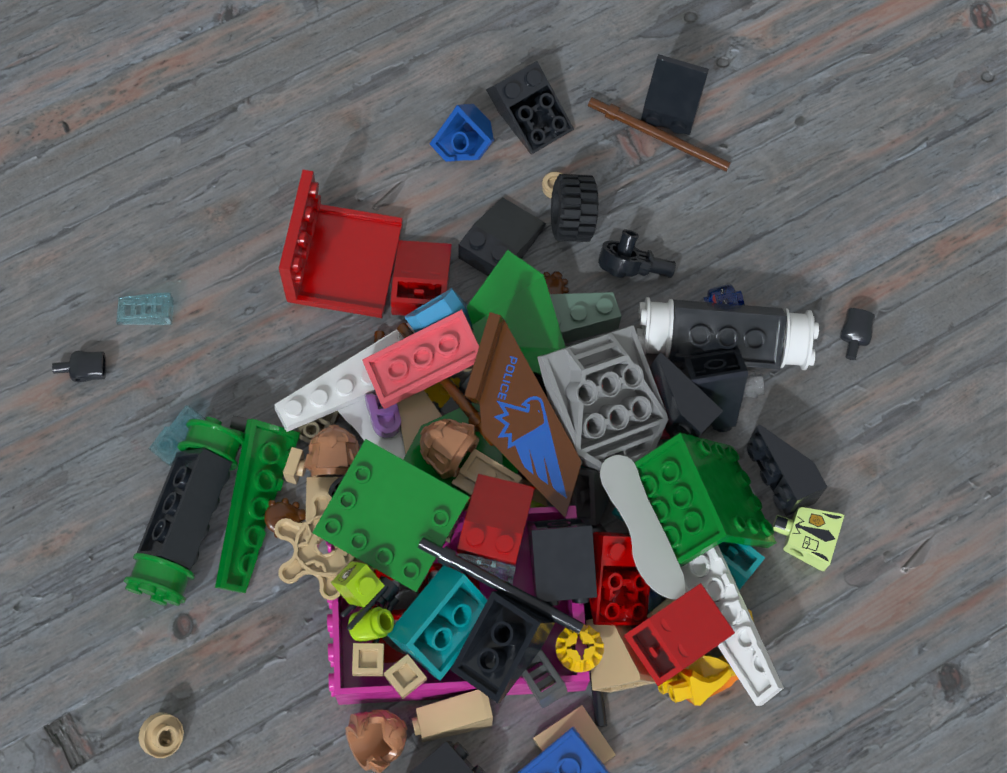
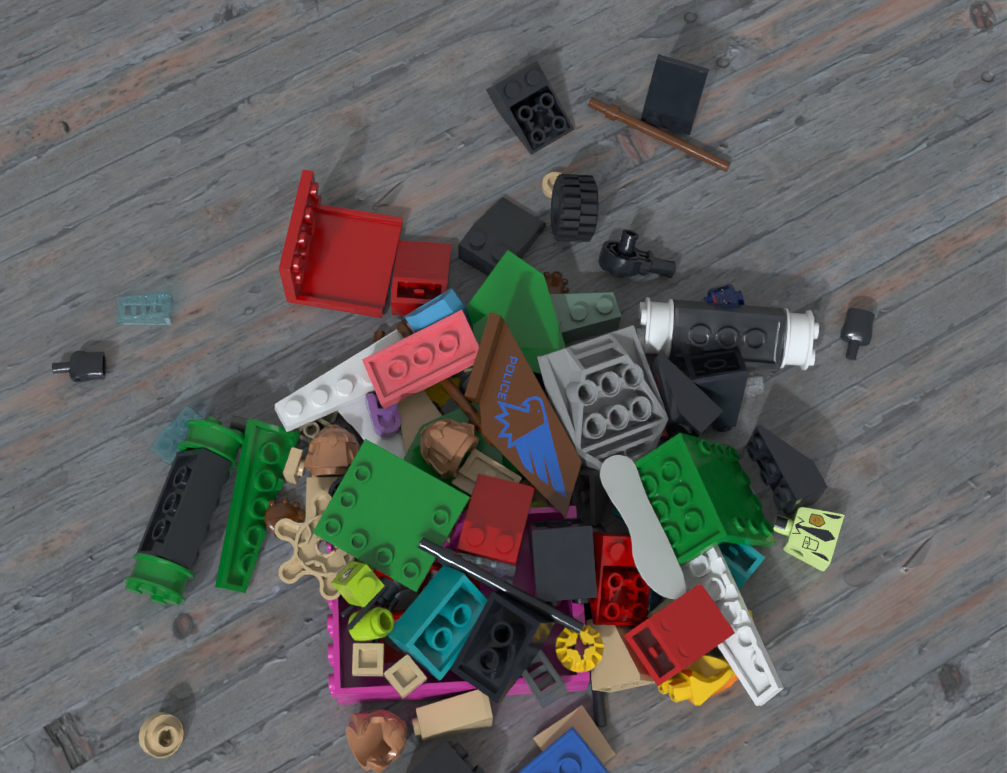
(464, 134): blue slope -> none

